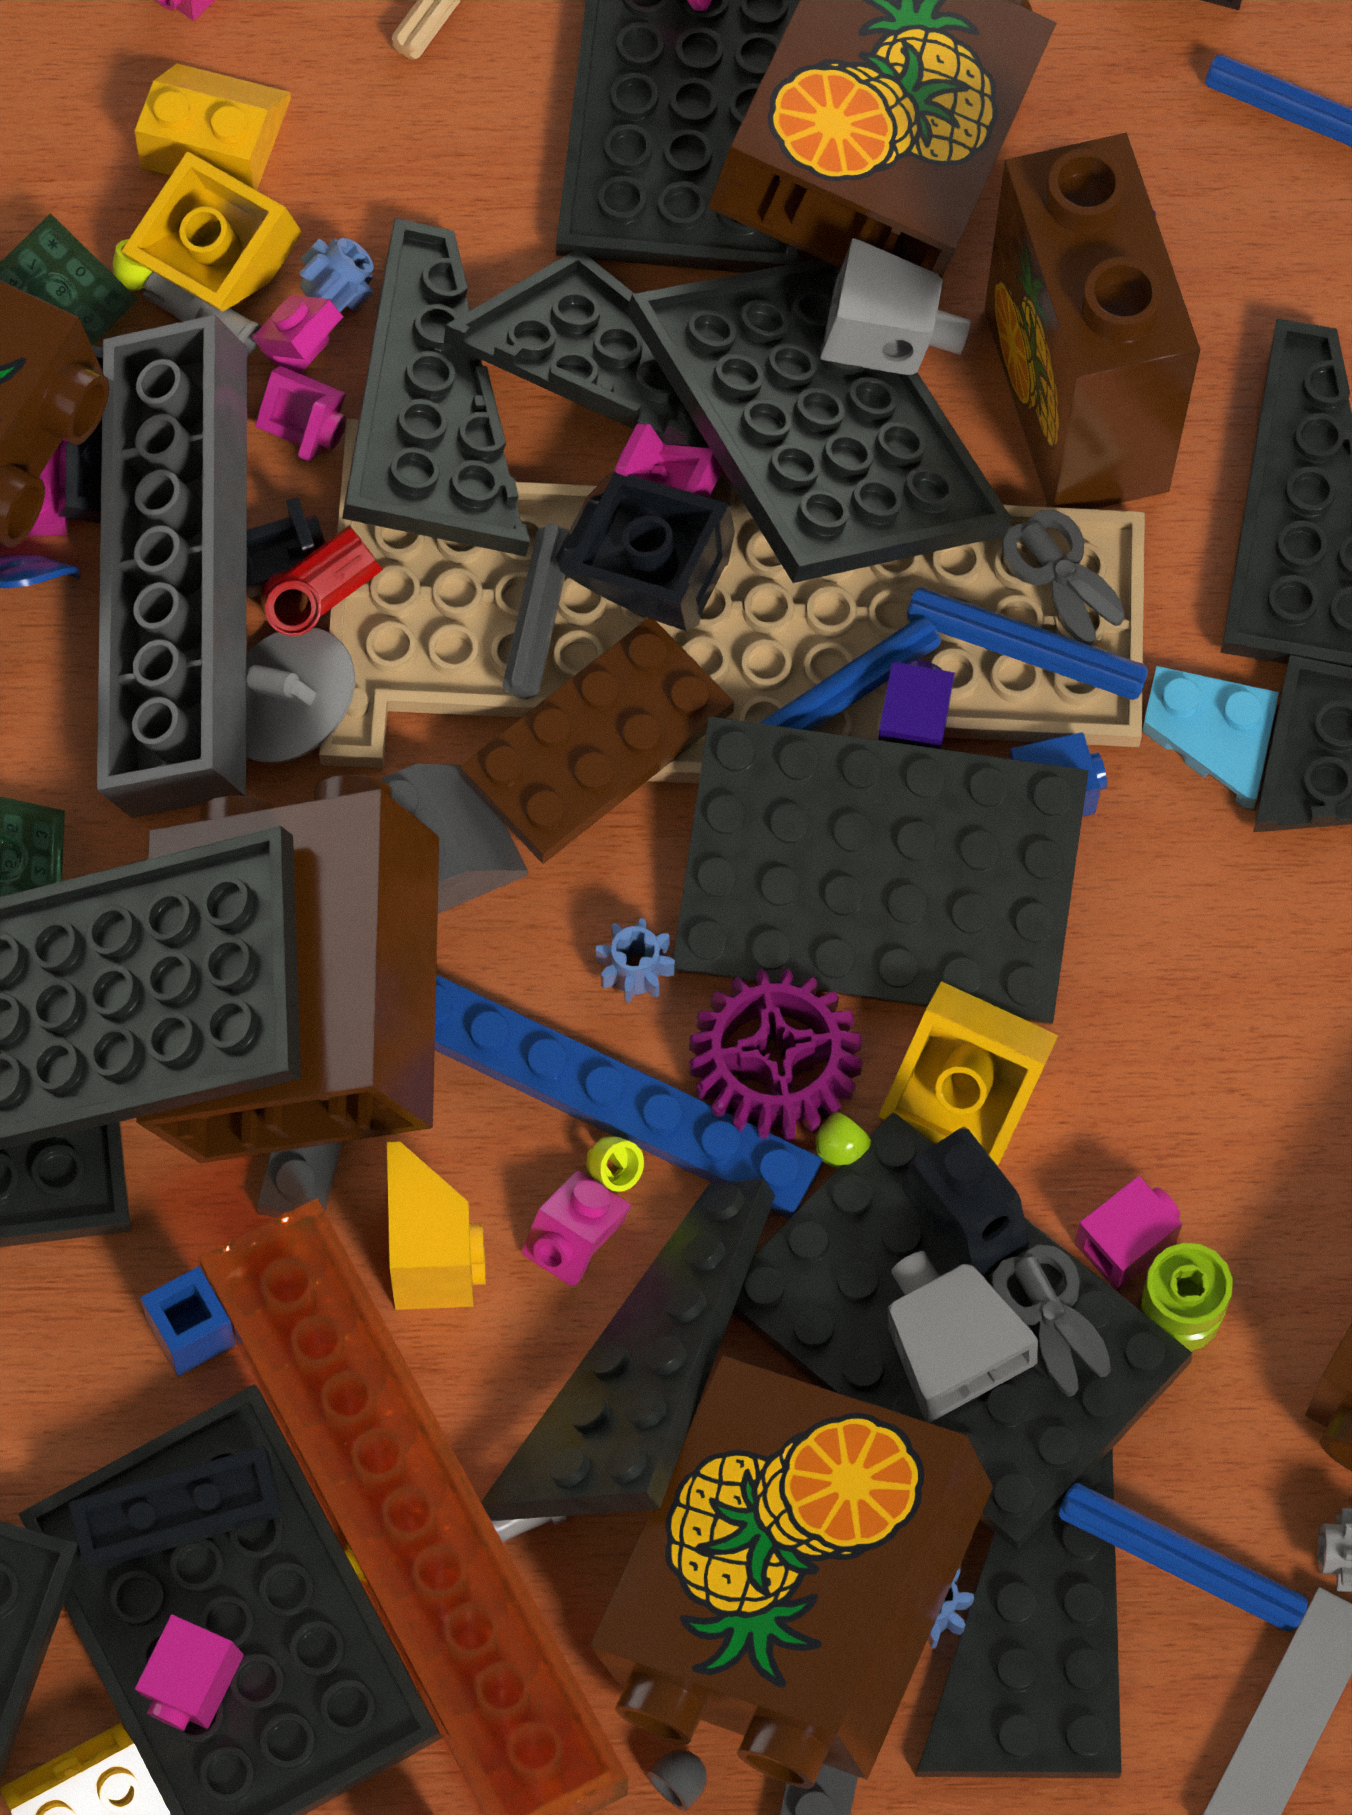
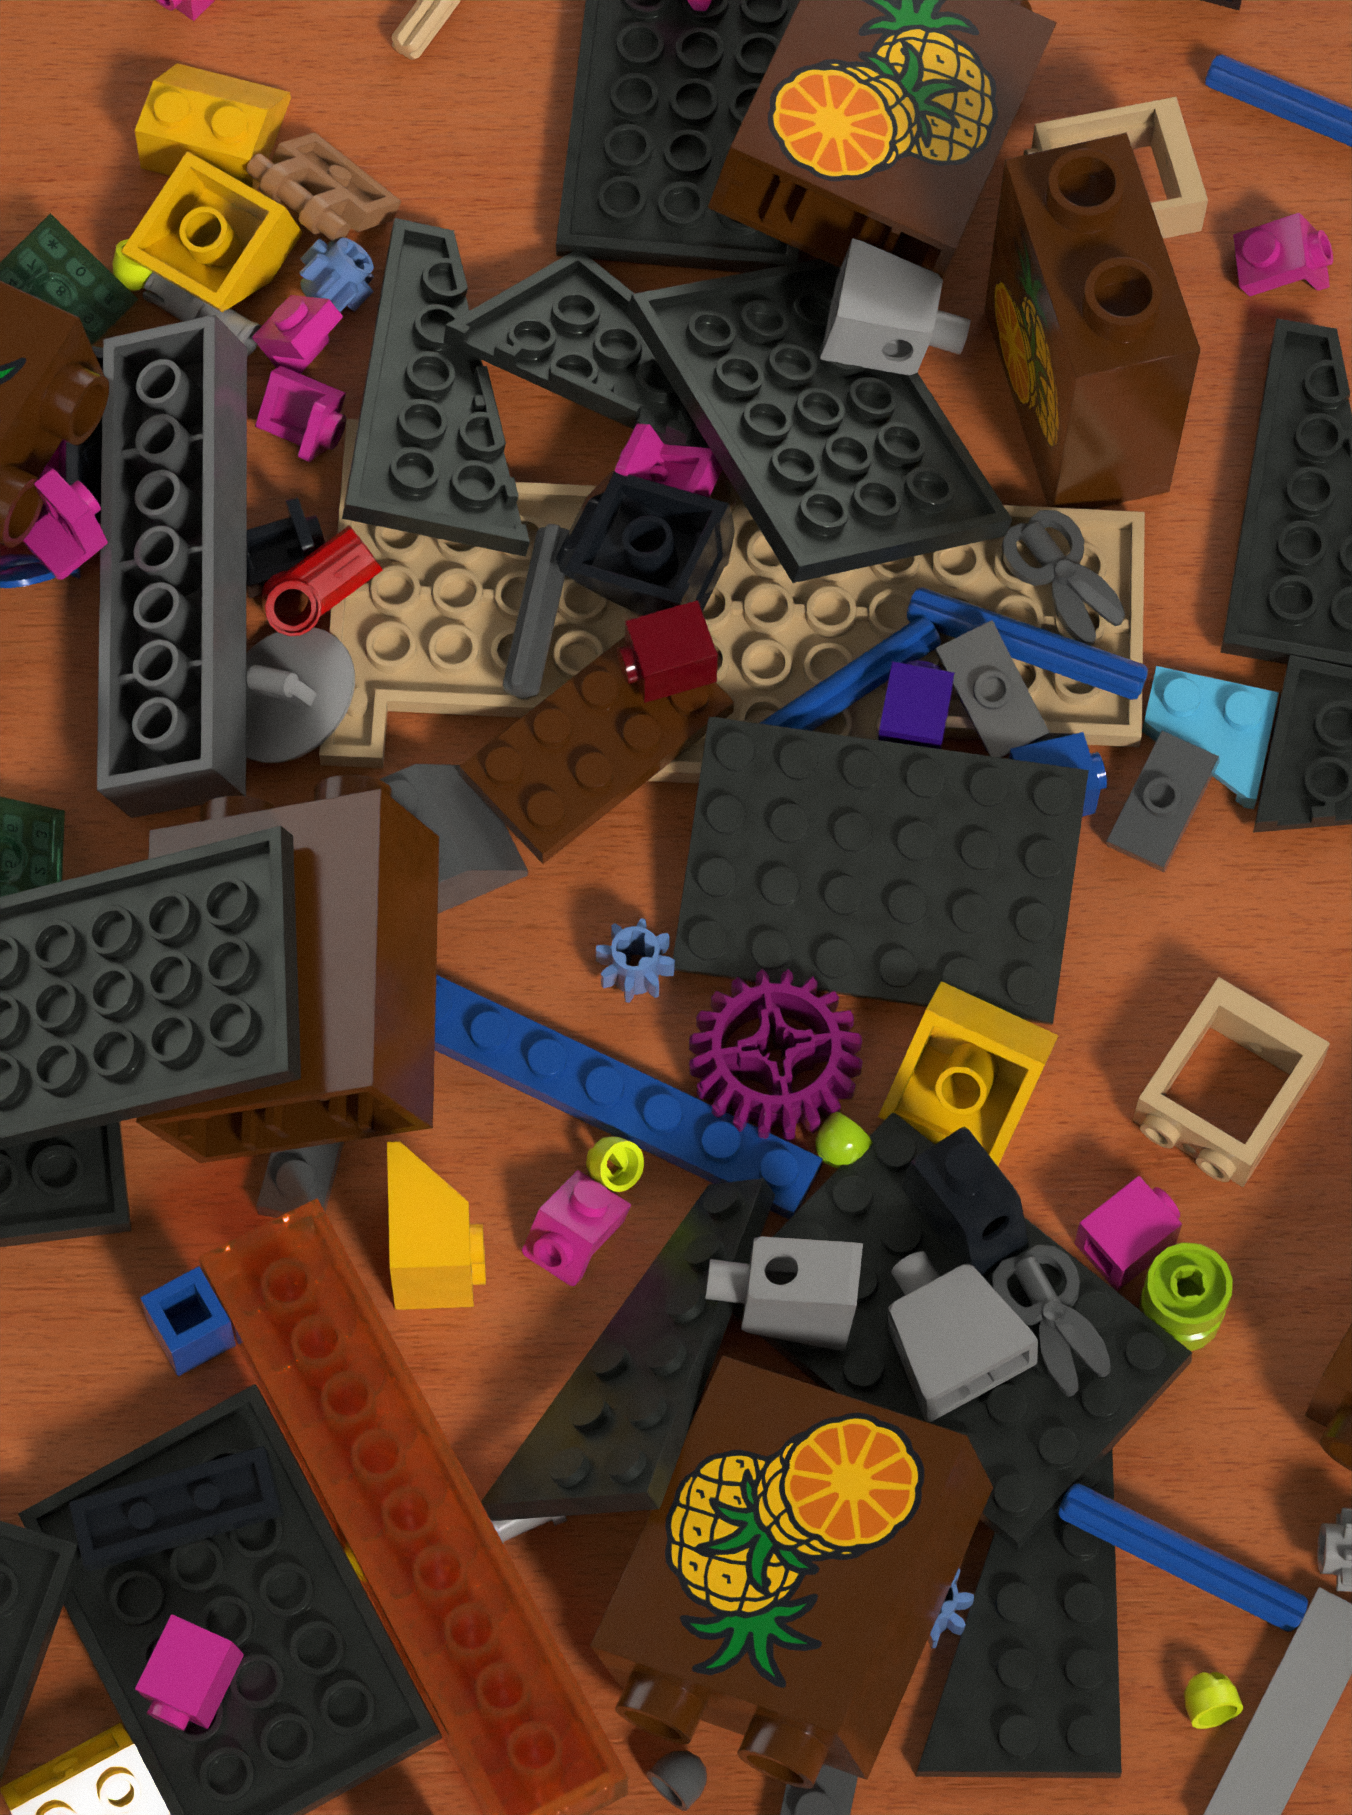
(69, 529): none -> dark pink bracket
(323, 187): none -> medium nougat plate
(668, 652): none -> dark red brick
(793, 1289): none -> light grey torso
(992, 690): none -> dark grey plate
(1147, 124): none -> tan window
(1163, 801): none -> dark grey plate
(1211, 1700): none -> neon yellow hinge
(1259, 1031): none -> tan window
(1282, 255): none -> dark pink bracket

